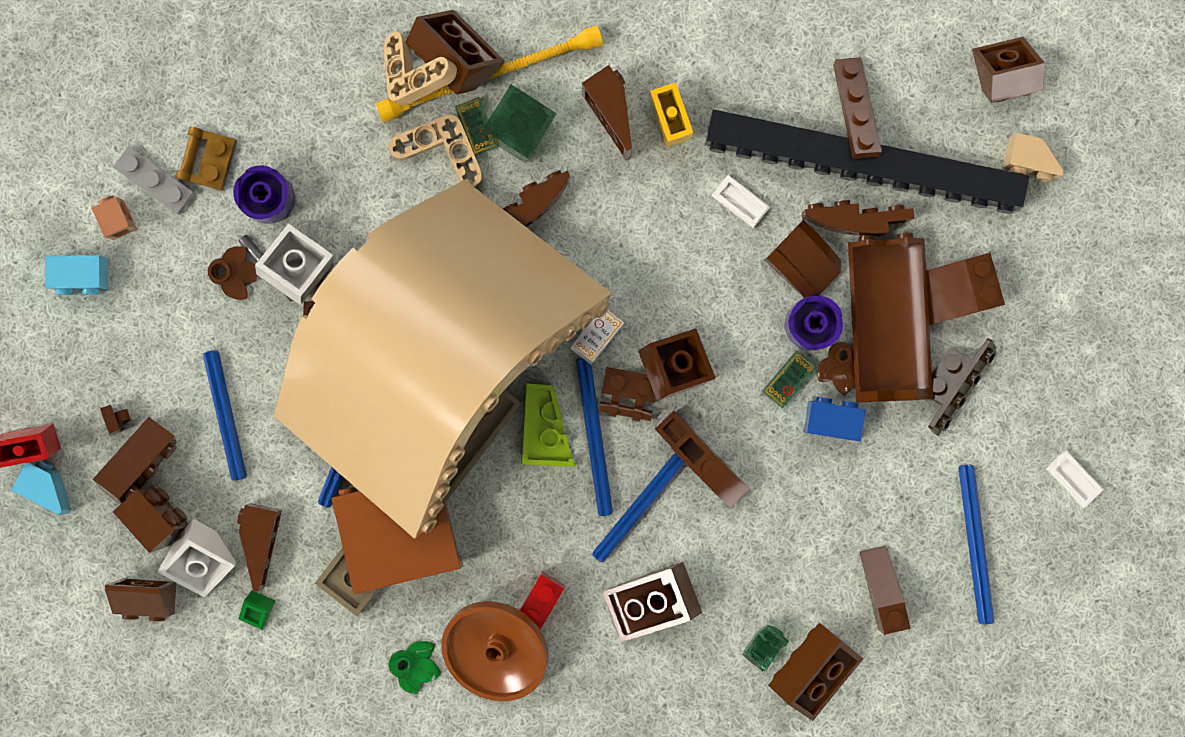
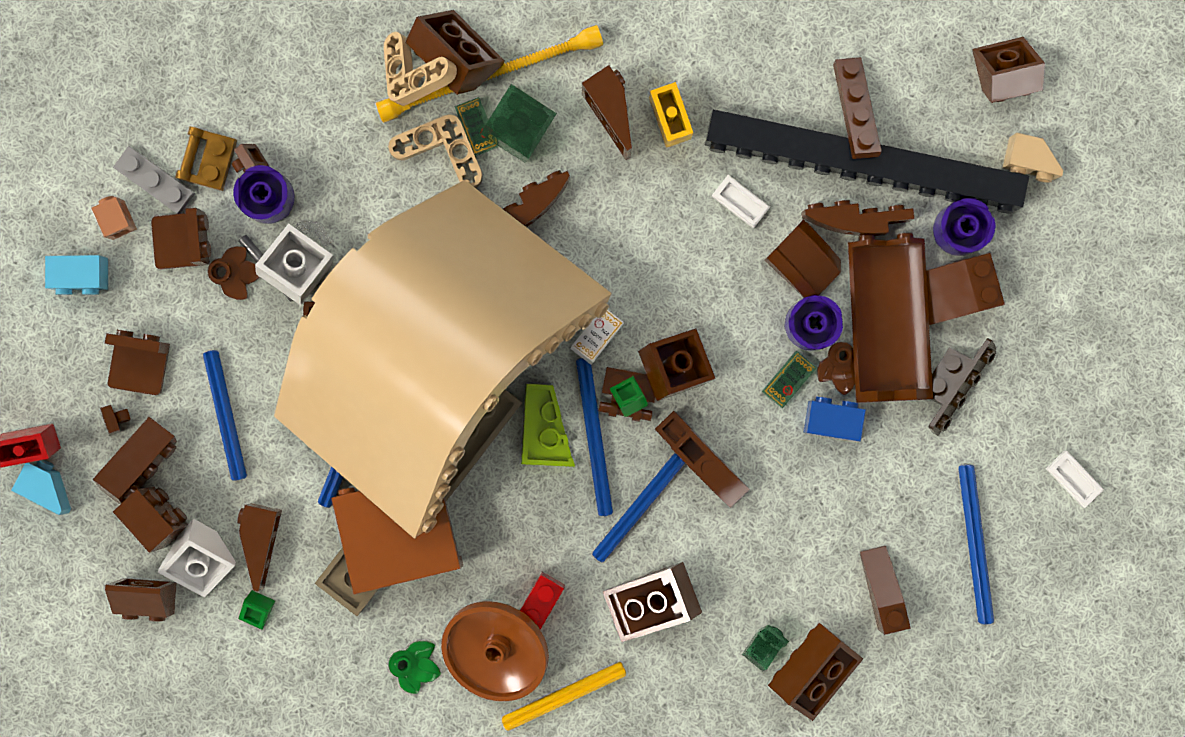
(137, 362): none -> reddish brown bracket
(181, 239): none -> reddish brown bracket
(249, 156): none -> reddish brown tile
(563, 696): none -> yellow axle
(629, 396): none -> green slope
(976, 219): none -> dark purple brick

